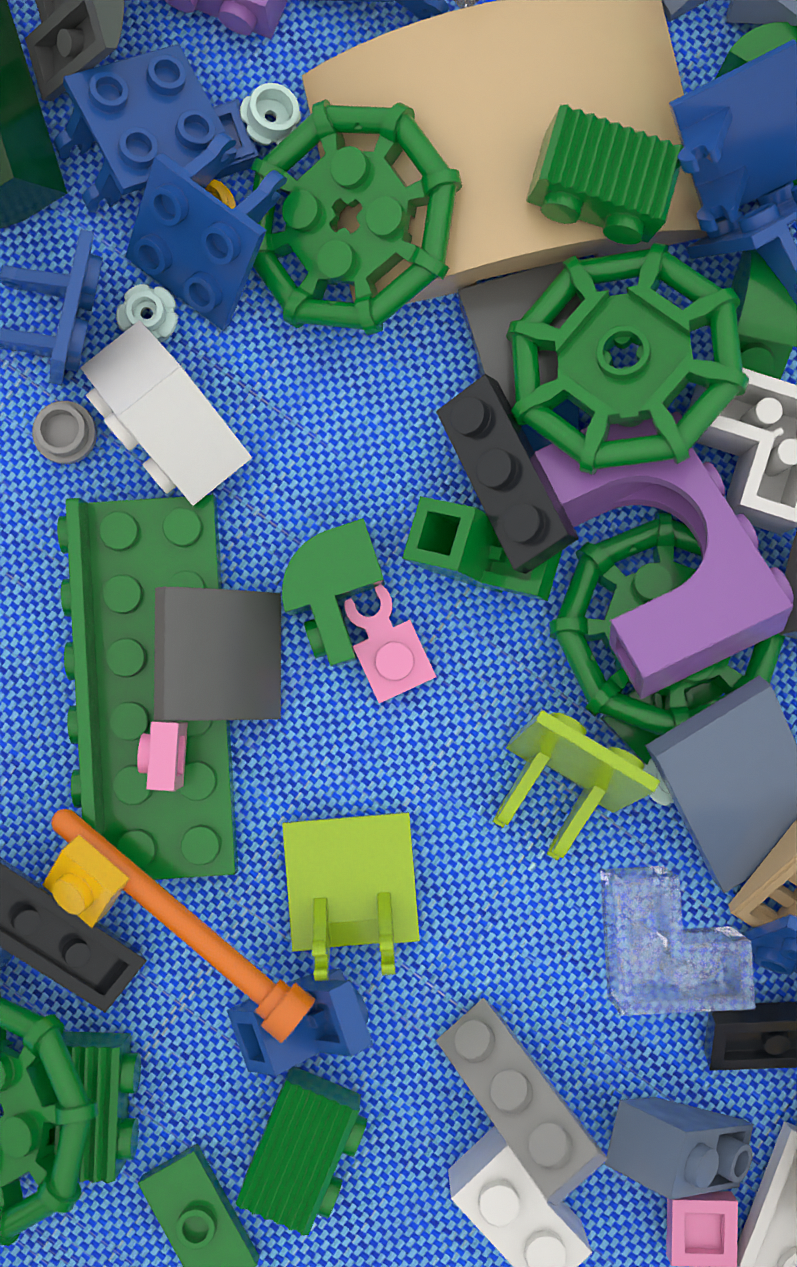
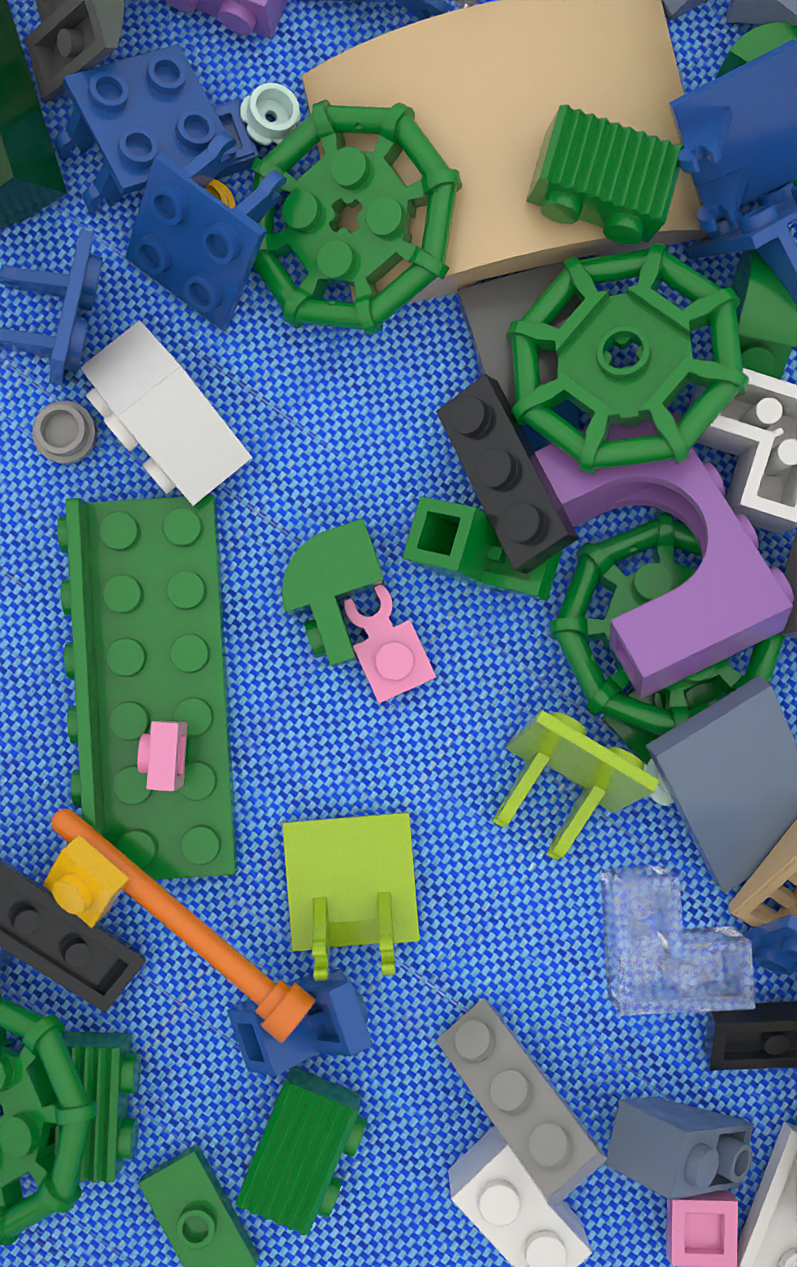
(158, 300): light aqua plate -> none
(217, 654): dark grey slope -> none

